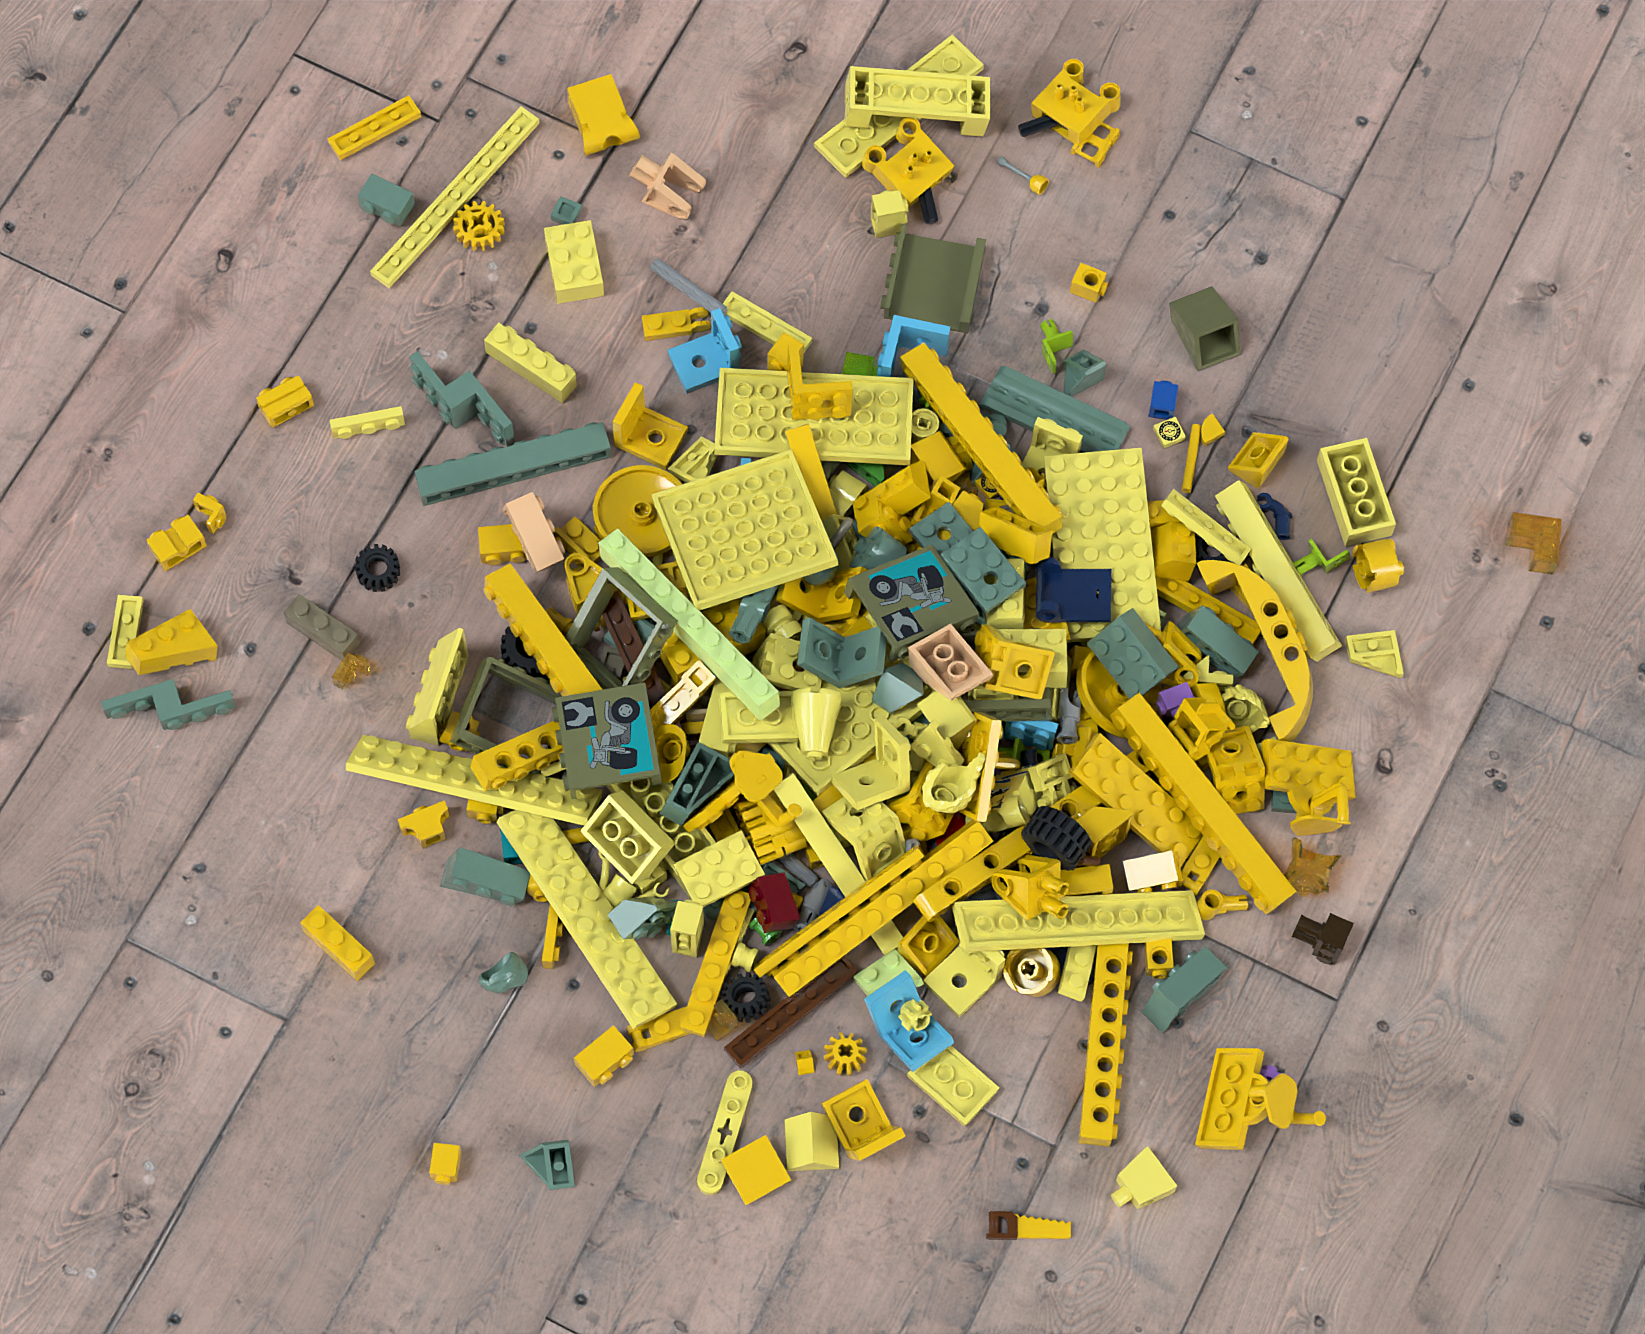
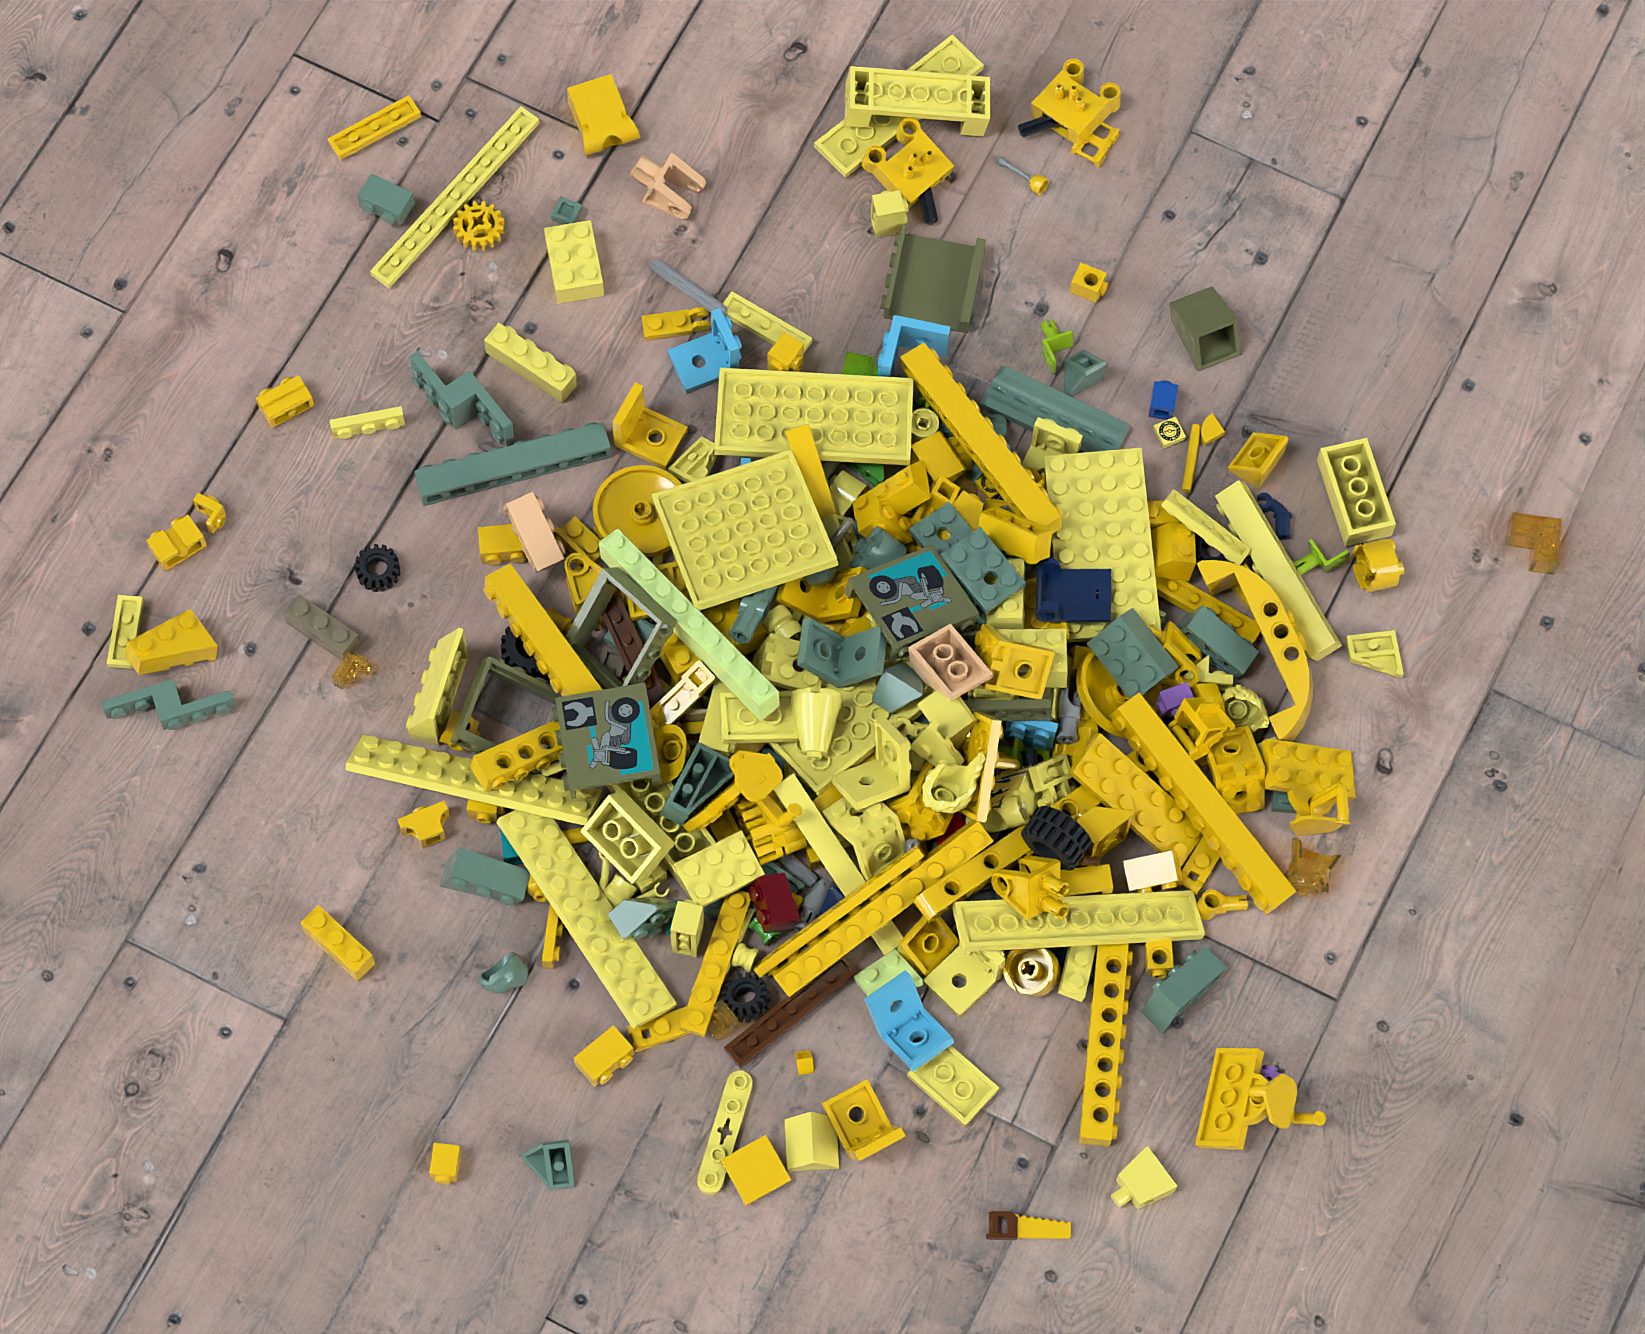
(815, 399): yellow bracket -> none
(845, 1063): yellow gear -> none
(915, 1015): light yellow gear -> none
(1326, 938): dark brown brick -> none

